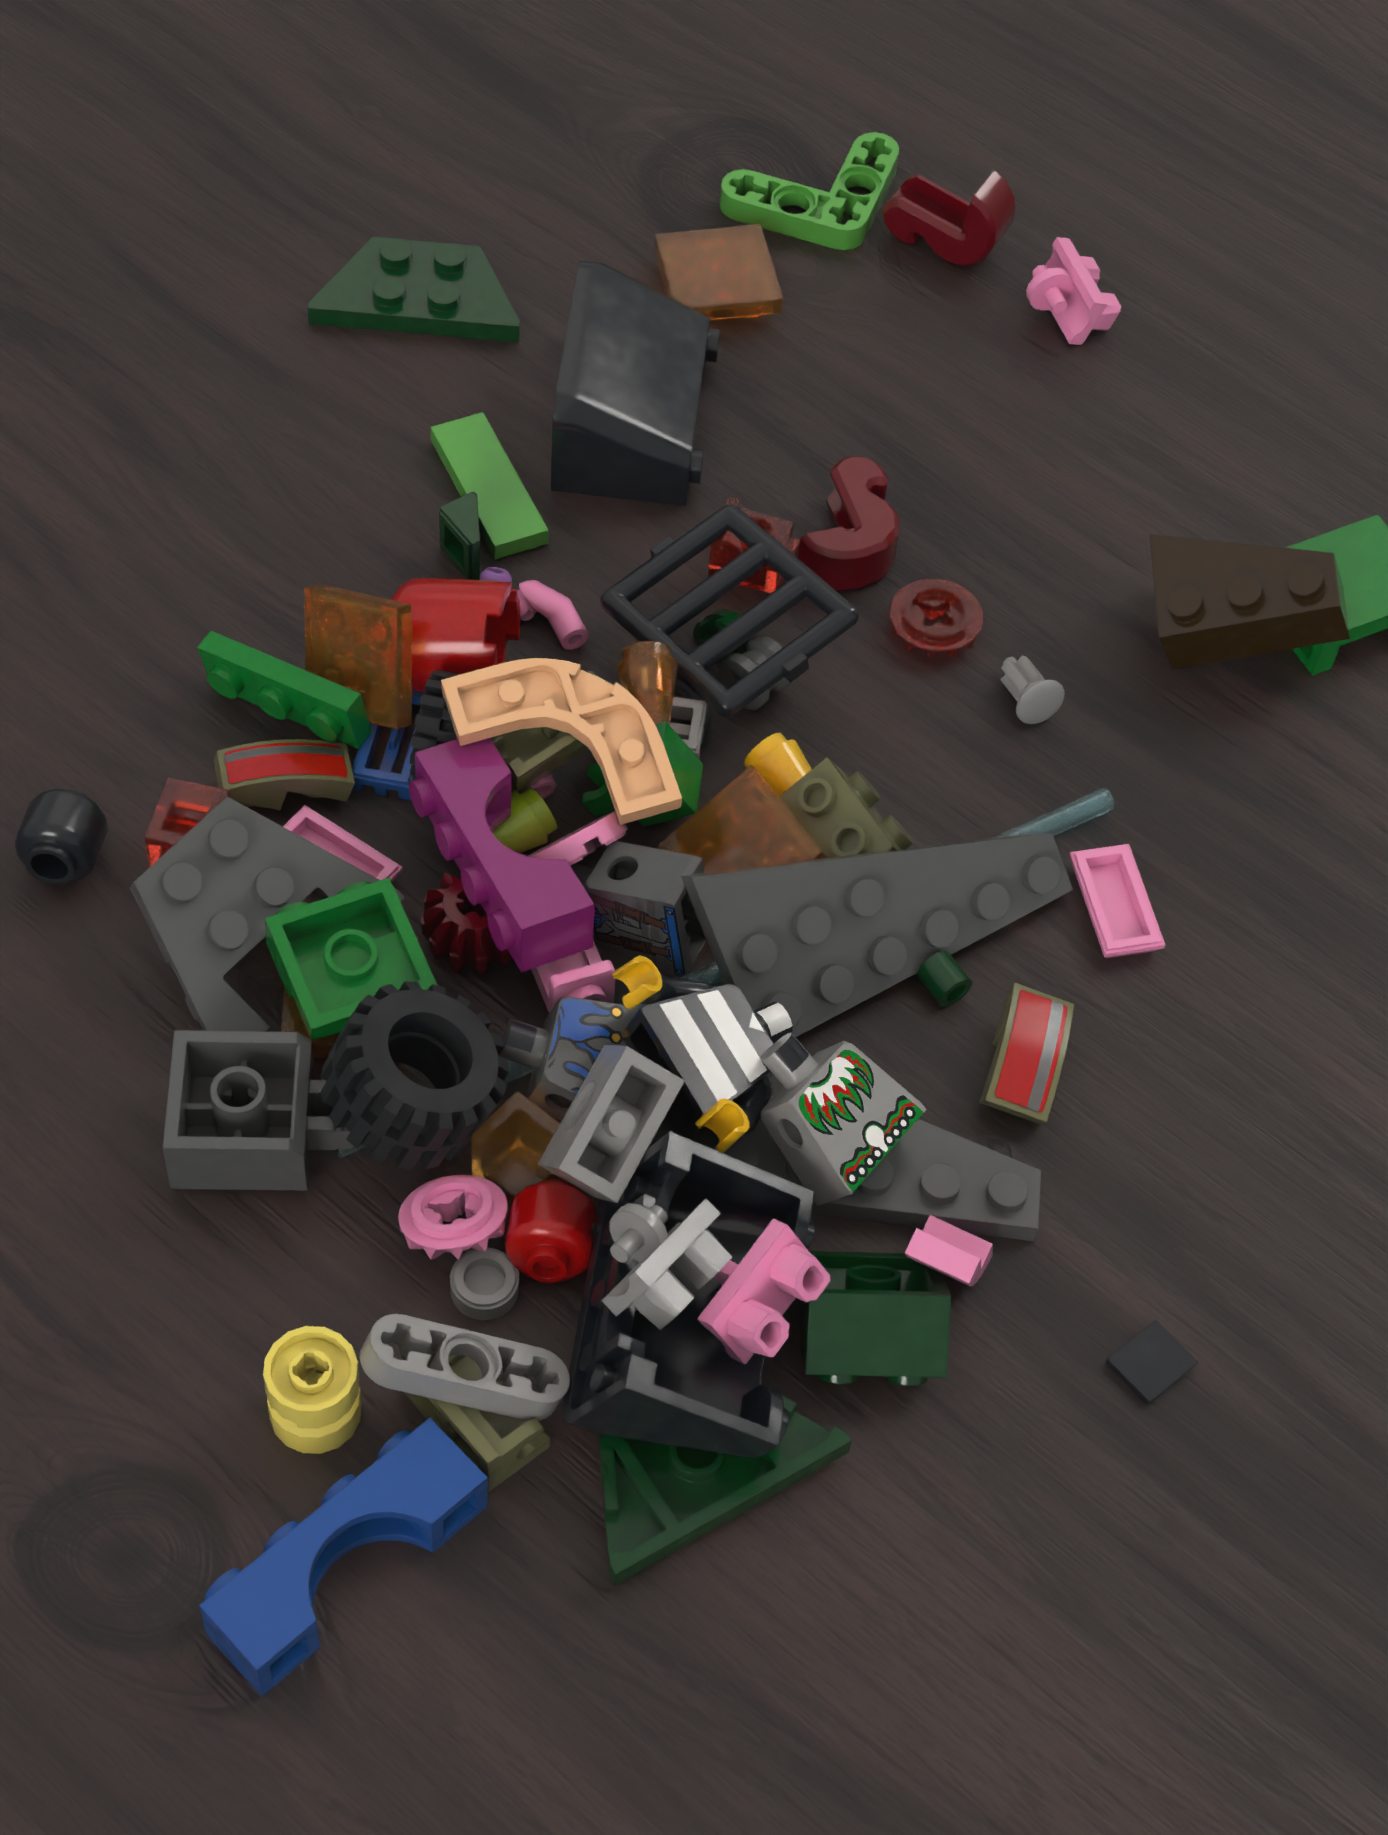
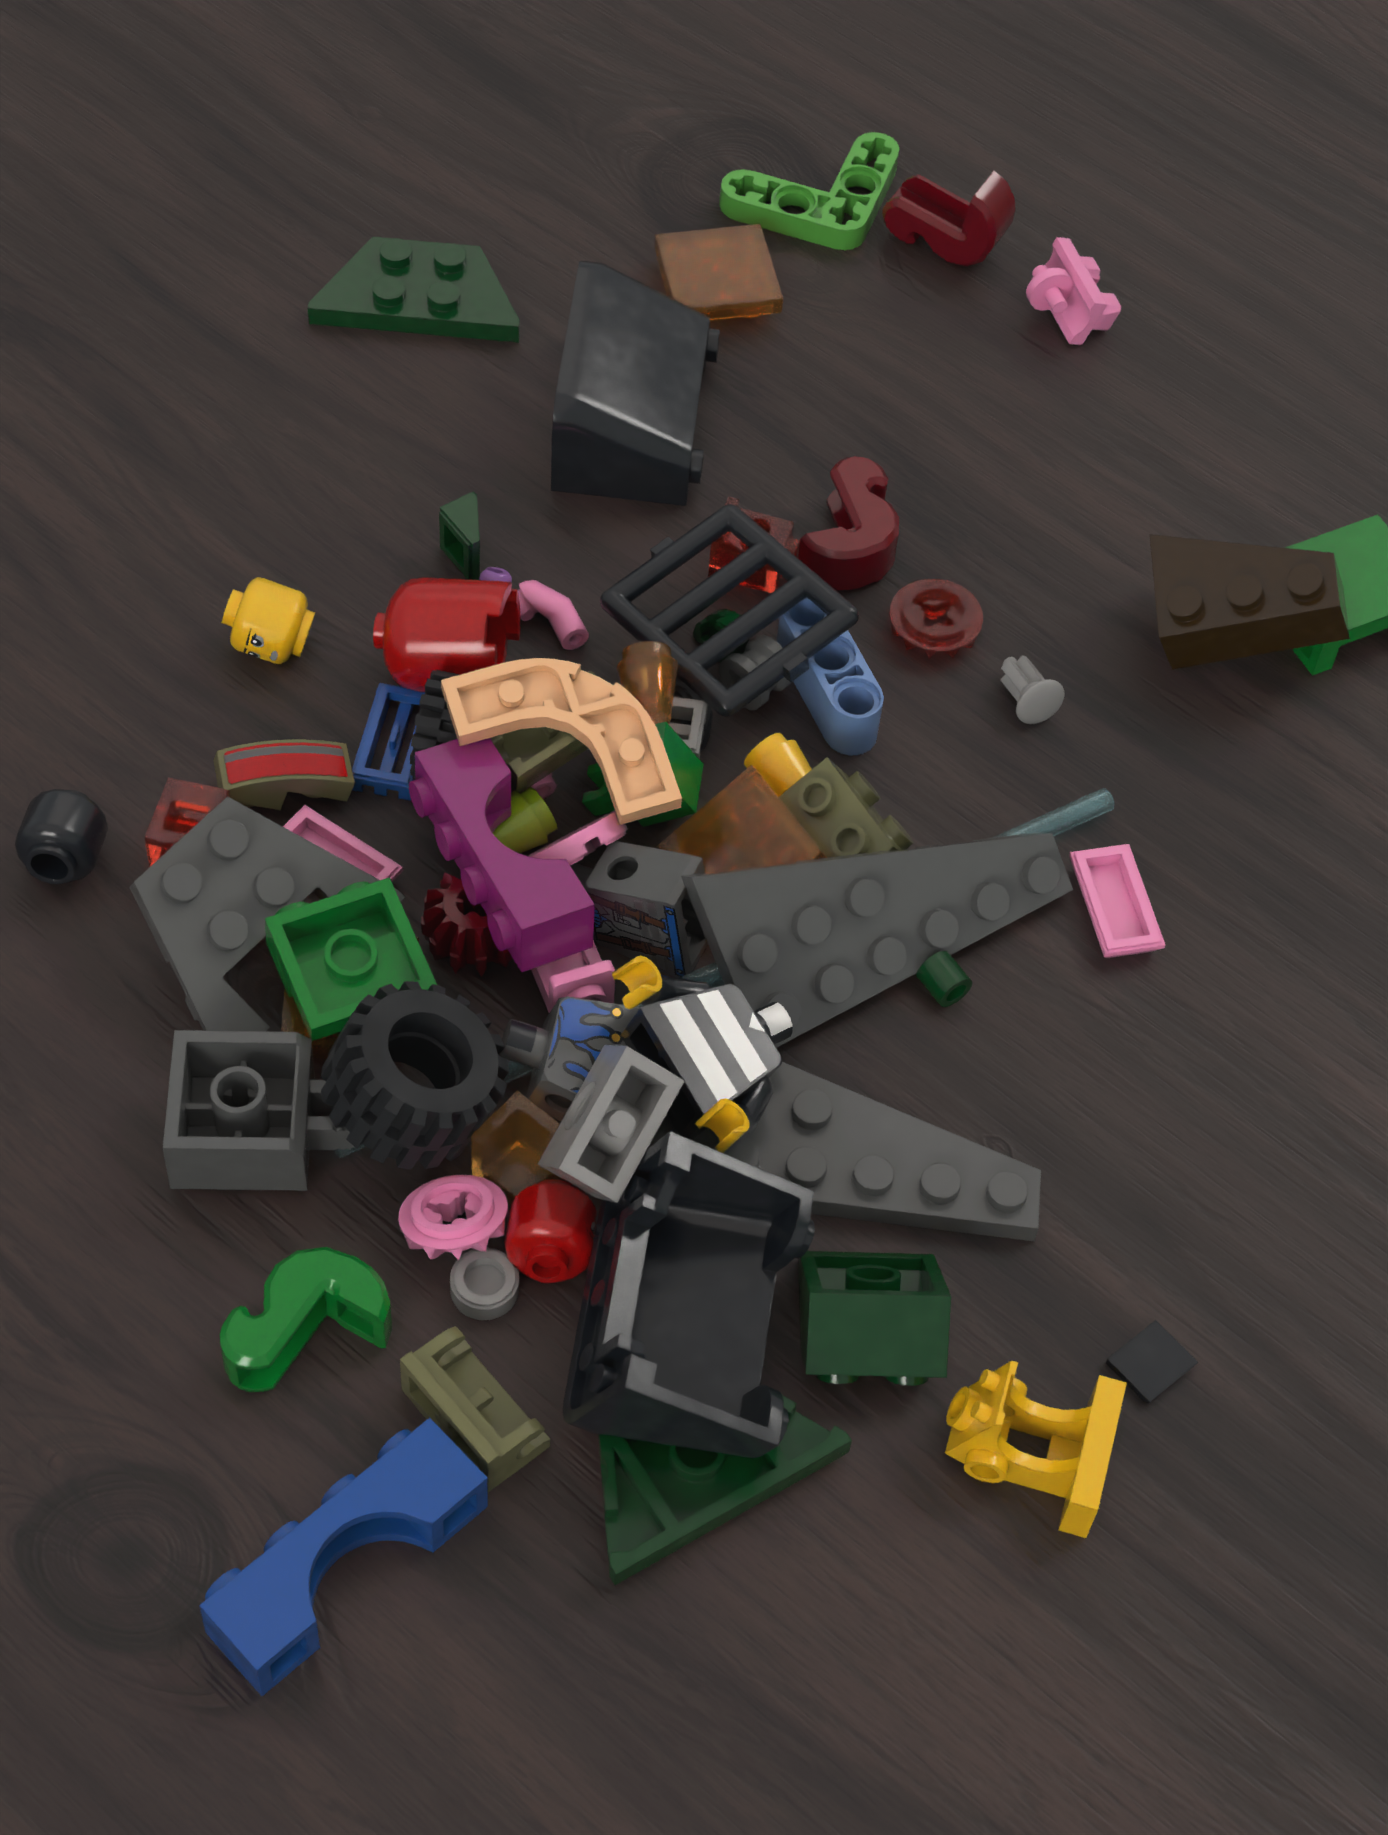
(268, 620): none -> yellow head
(284, 690): green plate -> none
(295, 1304): none -> green animal
(312, 1389): light yellow wheel -> none
(363, 647): clear orange tile -> none
(439, 1381): light grey beam -> none
(480, 465): bright green tile -> none
(650, 1286): light grey hips -> none
(759, 1291): bright pink hips -> none
(834, 1114): torso -> none
(836, 686): none -> medium blue beam
(950, 1251): bright pink slope -> none
(1028, 1054): slope -> none
(1077, 1446): none -> yellow tile

